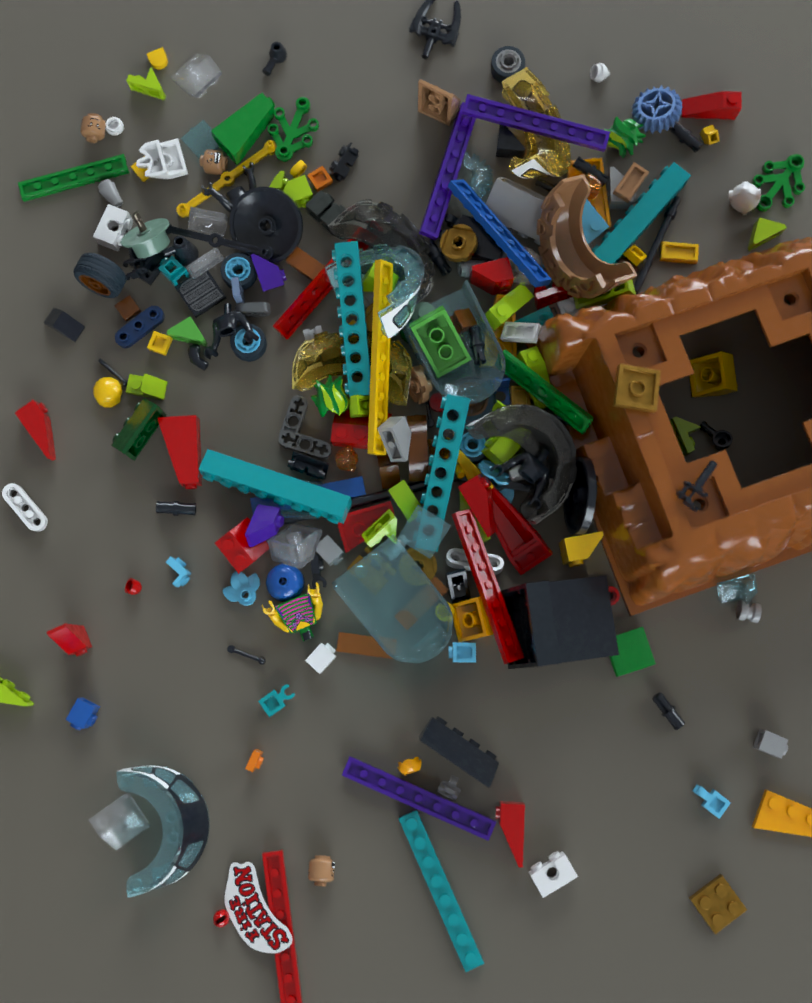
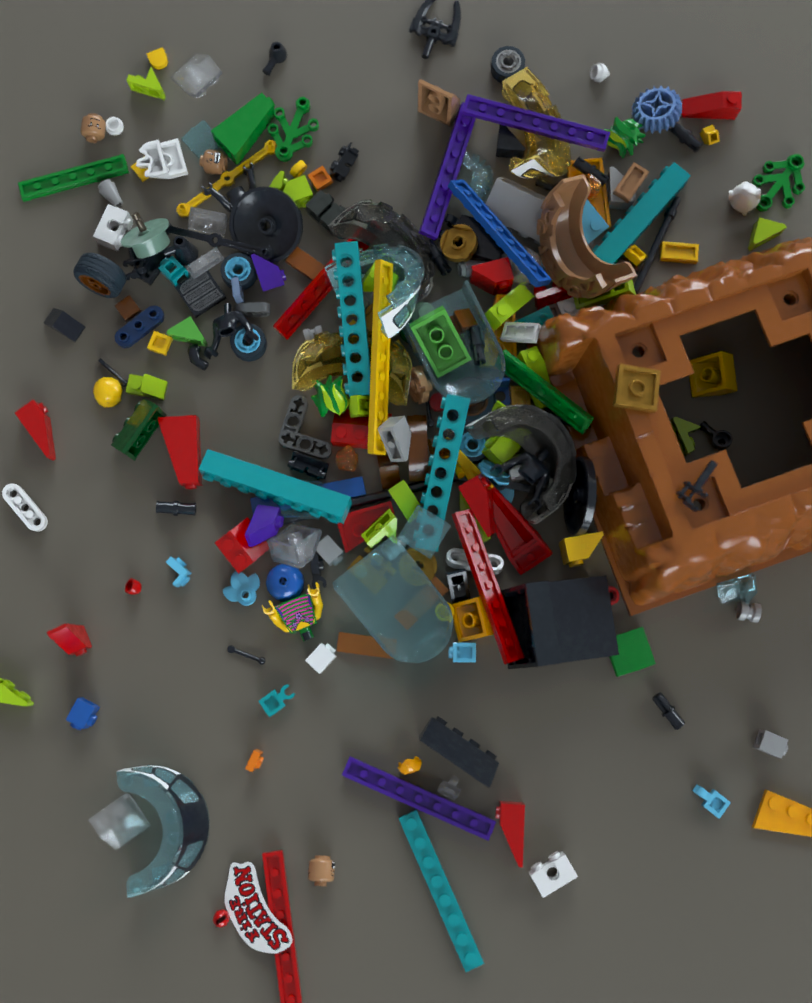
(717, 904): pearl gold plate -> none

